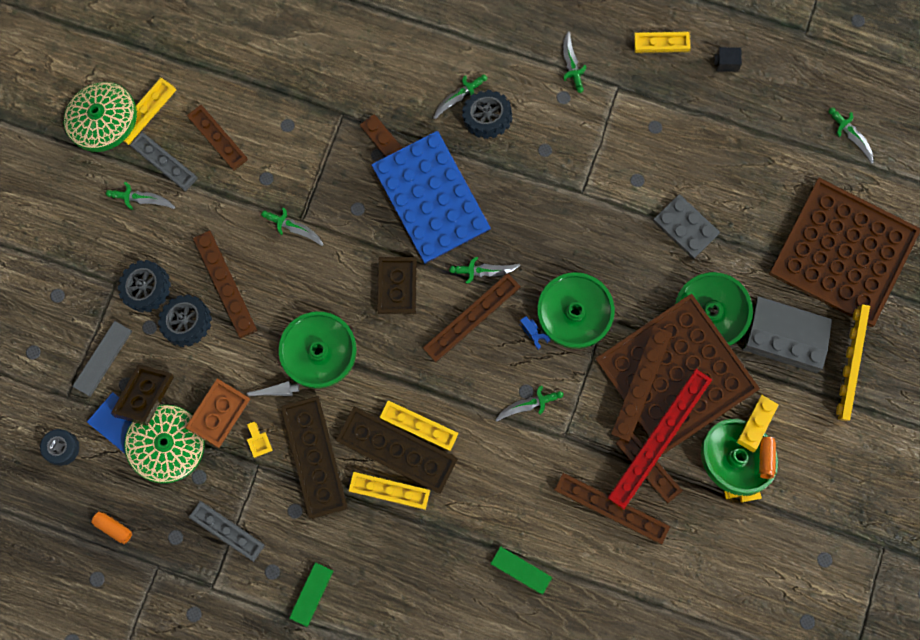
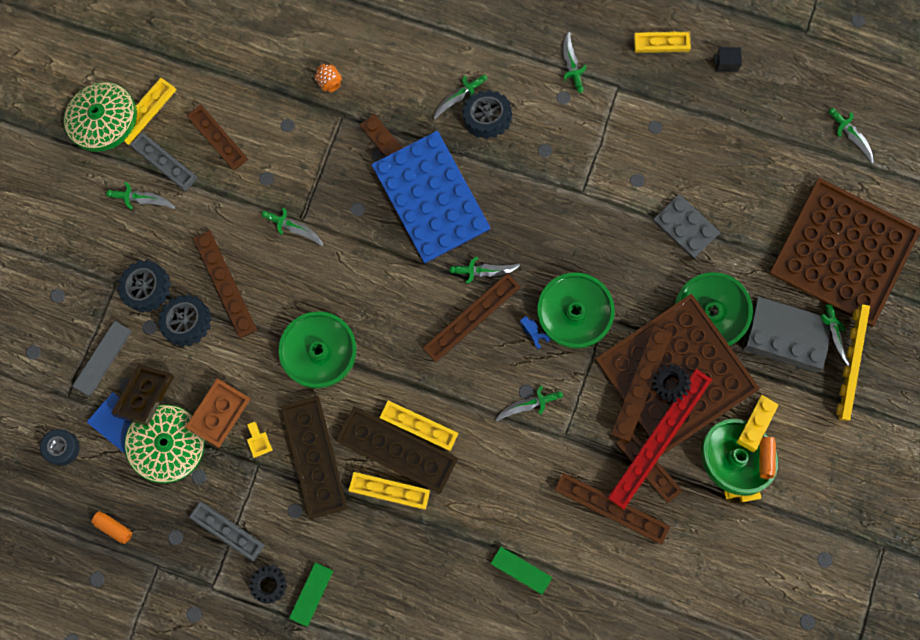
(255, 585): none -> black tyre
(282, 389): light grey piece -> none
(328, 77): none -> orange head
(397, 285): dark brown plate -> none
(664, 375): none -> black tyre
(835, 326): none -> piece

